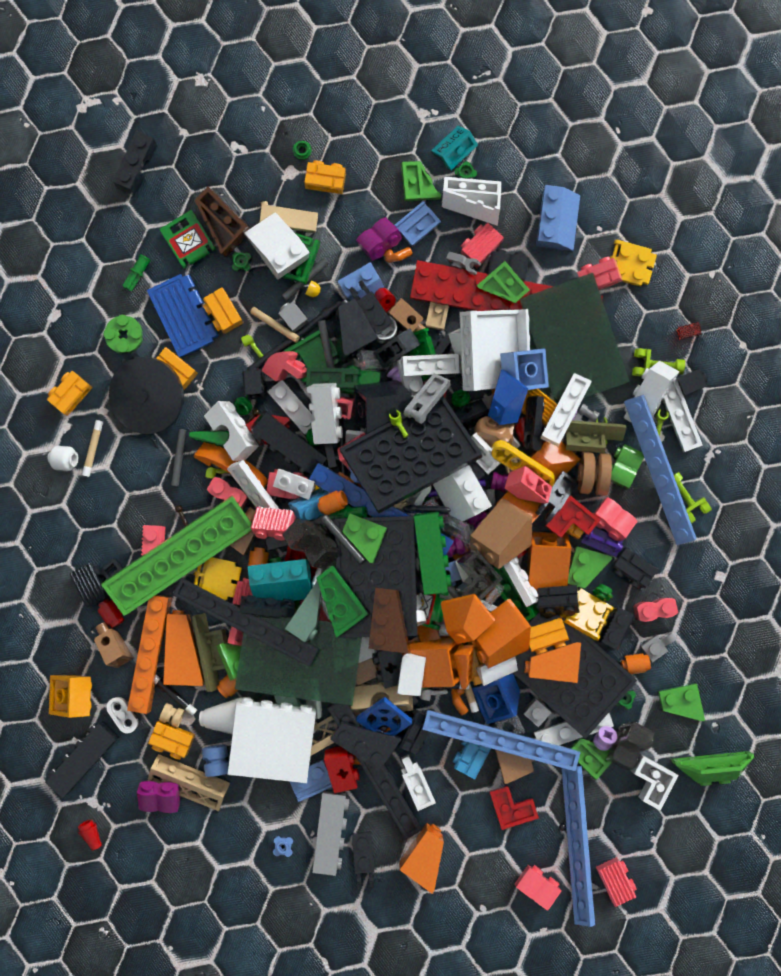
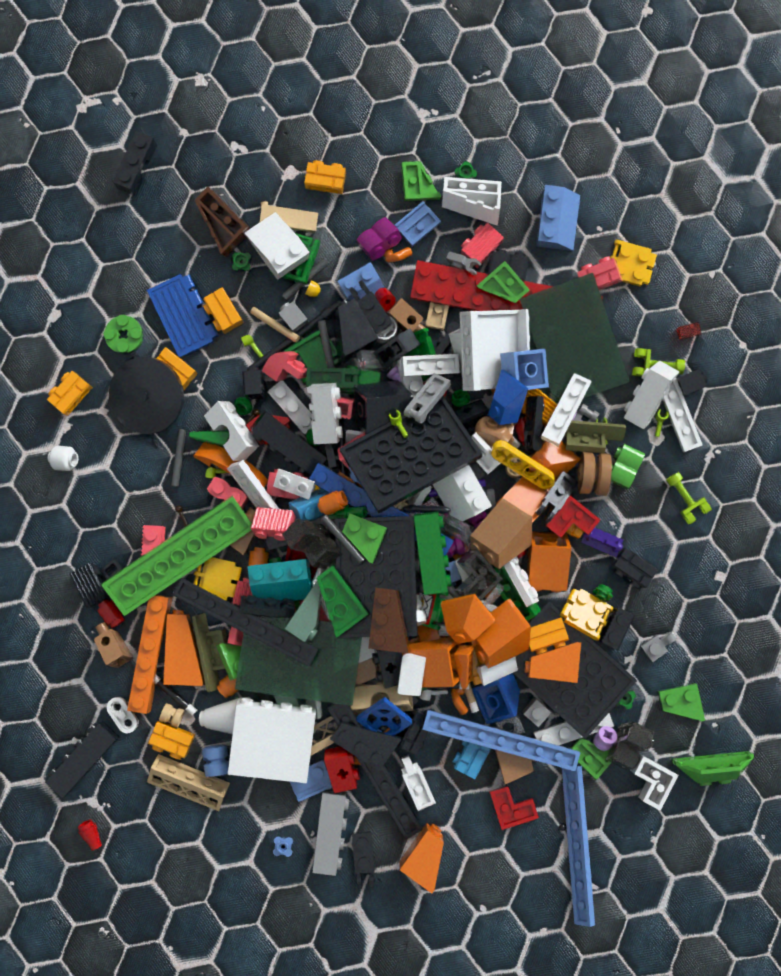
(70, 695): light orange slope -> none
(92, 448): tan bar -> none
(136, 272): green axle -> none
(158, 796): magenta brick -> none
(189, 241): container -> none
(299, 145): green plate -> none
(455, 147): teal panel -> none
(498, 482): magenta wheel -> none
(528, 486): coral slope -> none
(538, 887): coral brick -> none
(558, 600): black brick -> none
(586, 566): bright green wing -> none
(614, 519): coral brick -> none
(616, 882): coral brick -> none
(636, 663): orange brick -> none
(650, 611): coral brick -> none
(660, 469): medium blue plate -> none

